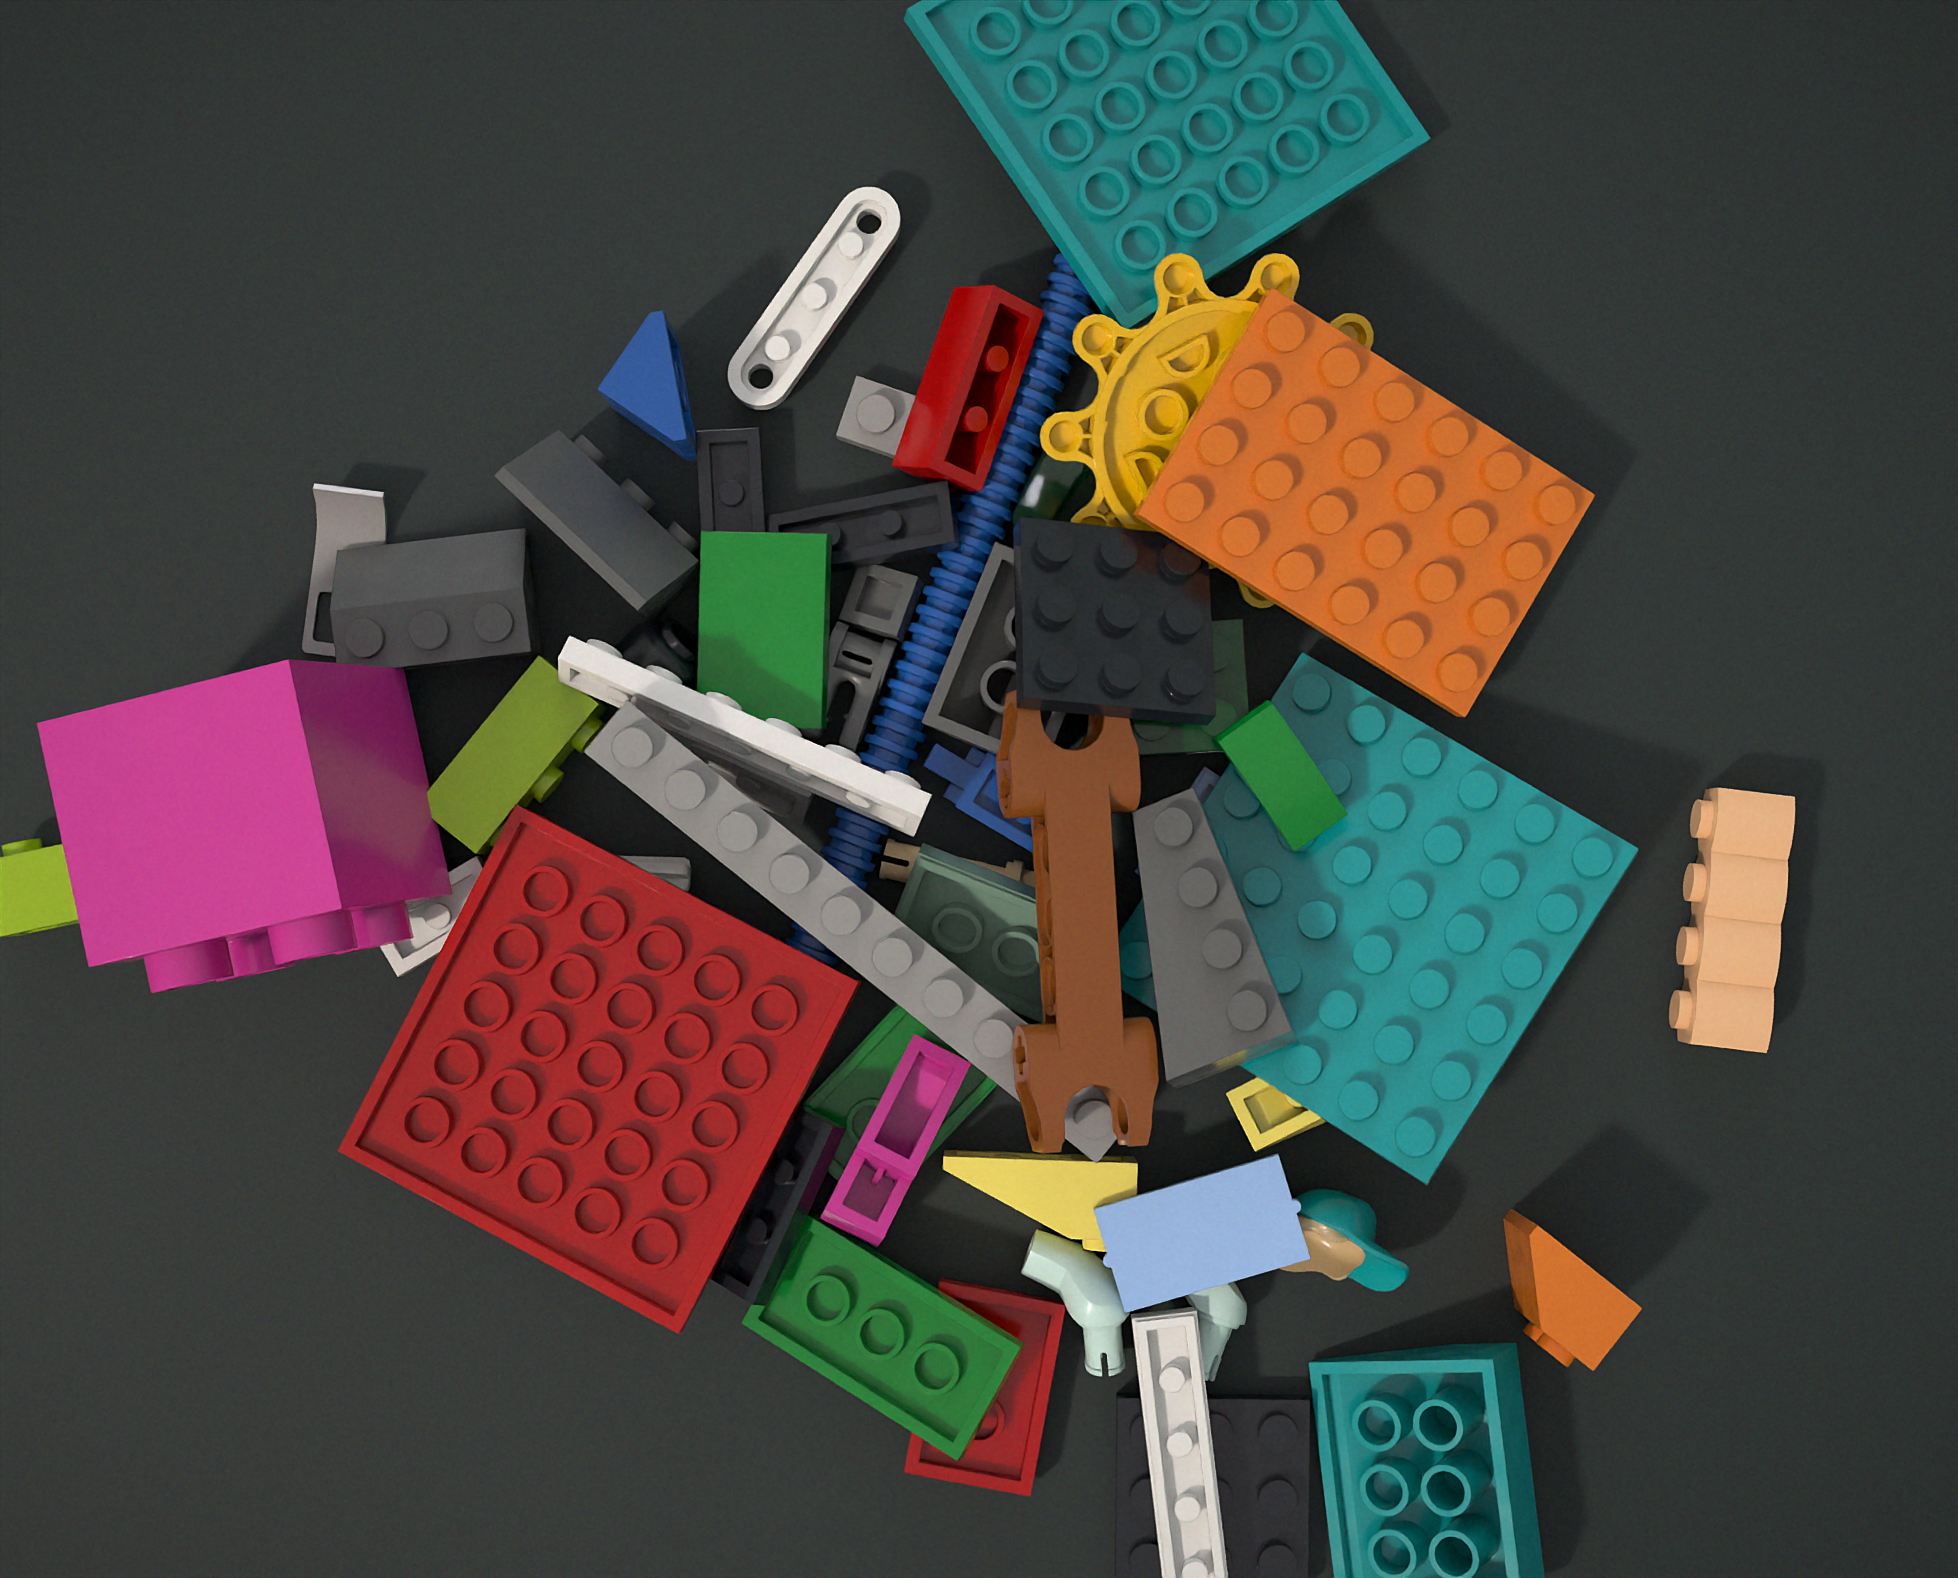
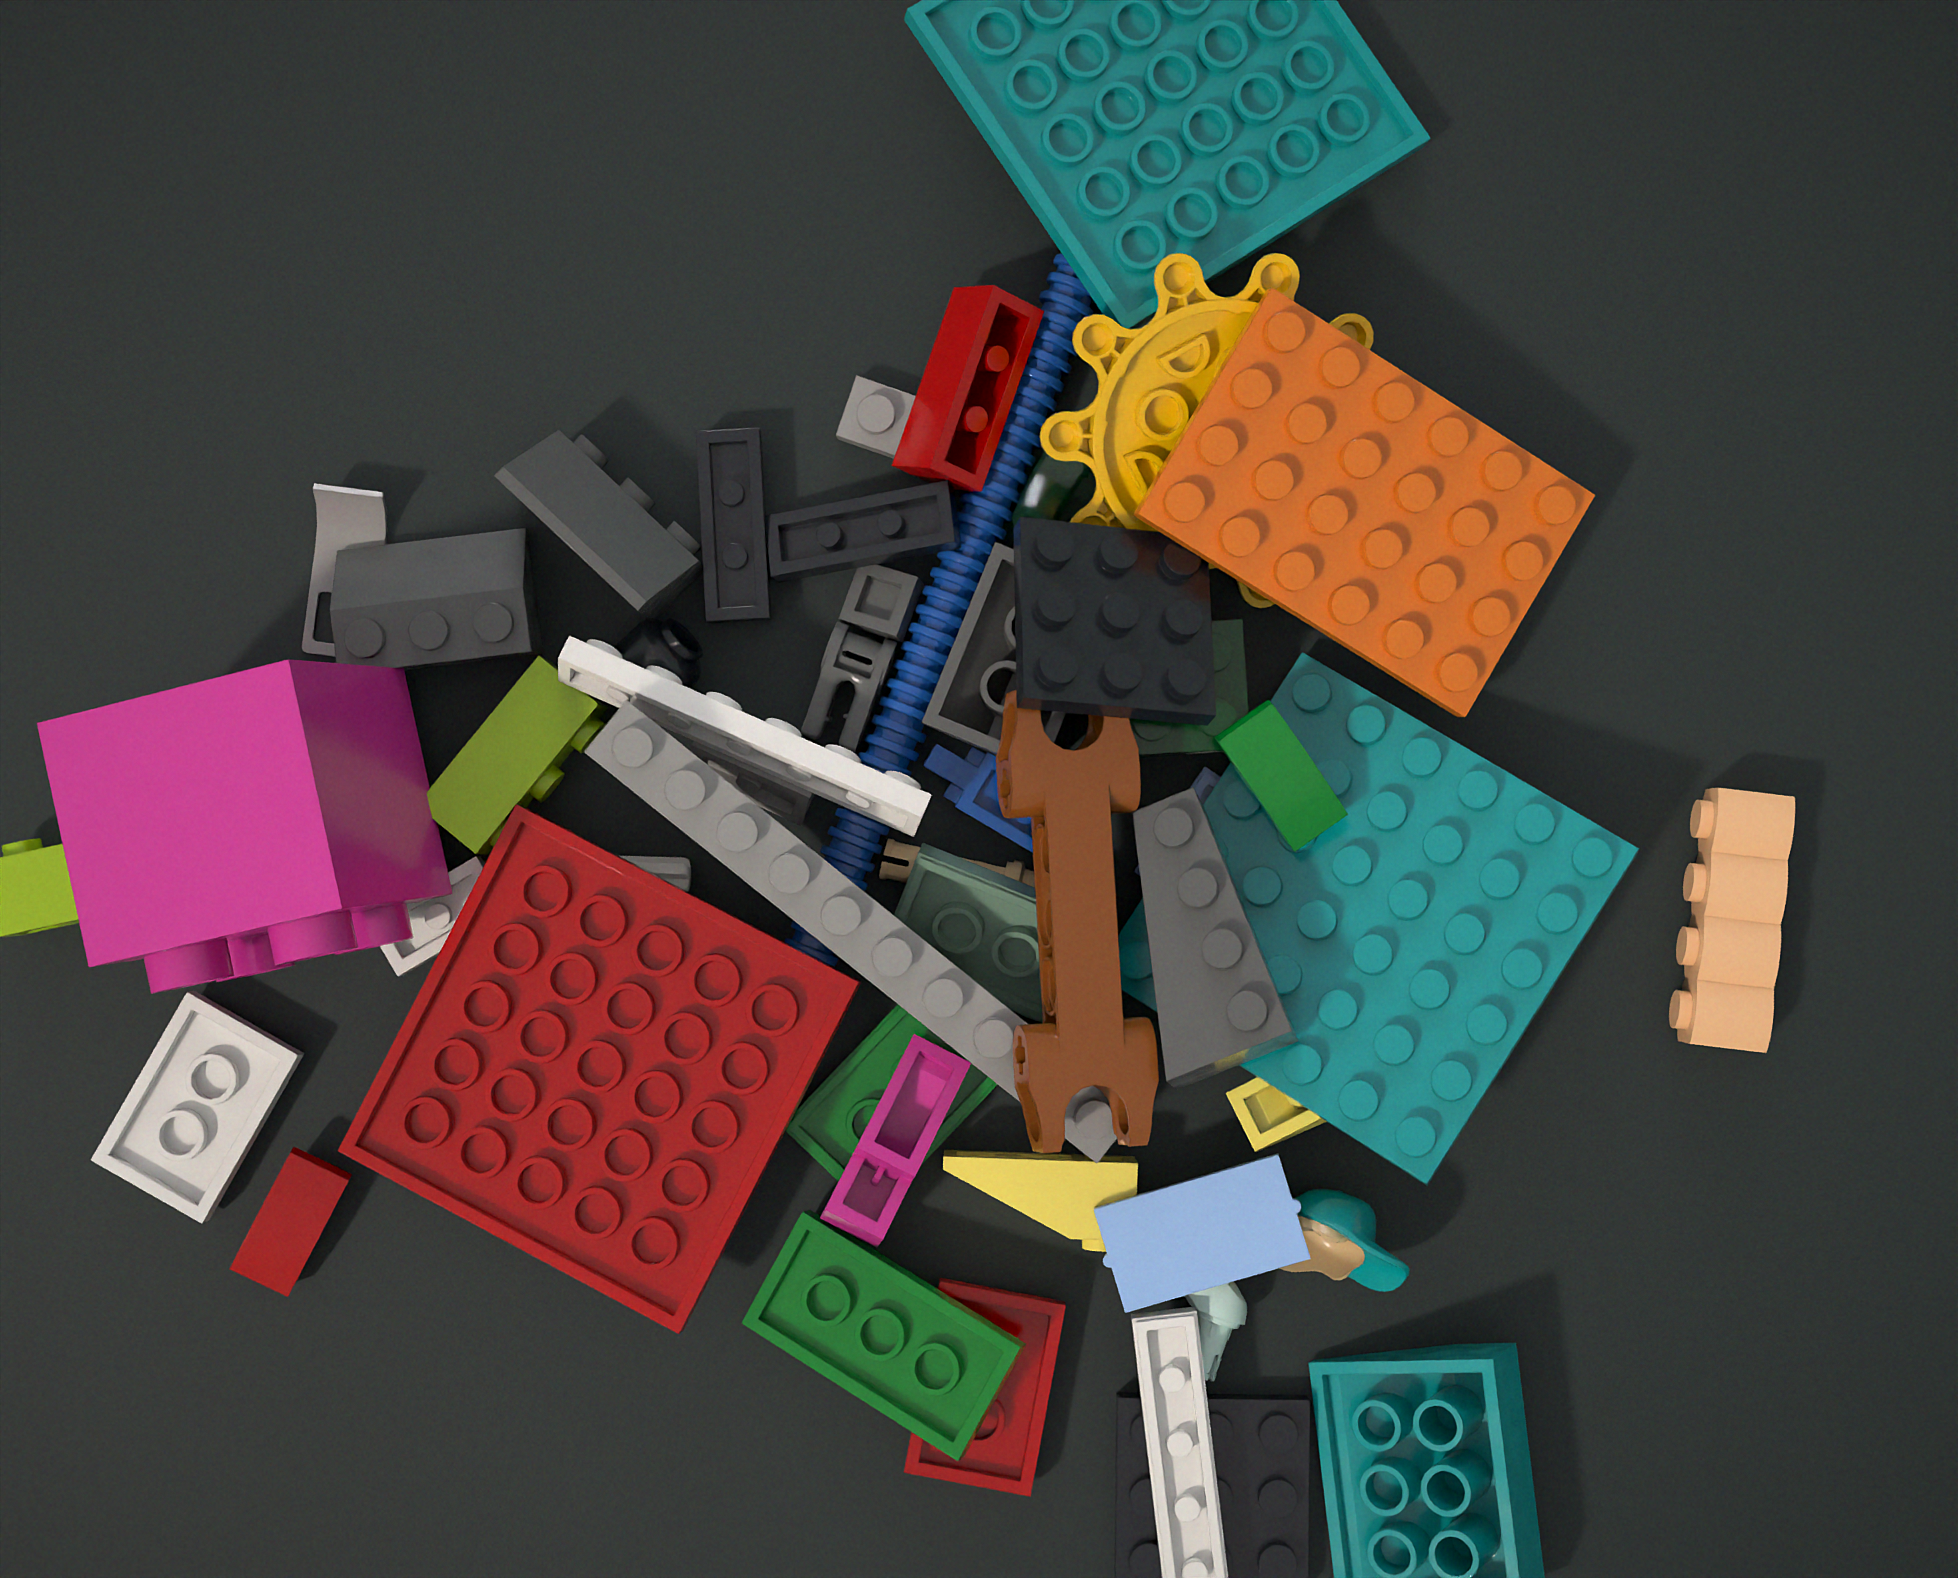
(197, 1106): none -> white plate
(290, 1221): none -> red slope
(651, 386): blue slope -> none
(766, 623): green tile -> none
(779, 1207): black plate -> none
(814, 298): white plate -> none
(1087, 1292): light aqua arm -> none
(1566, 1300): orange slope -> none

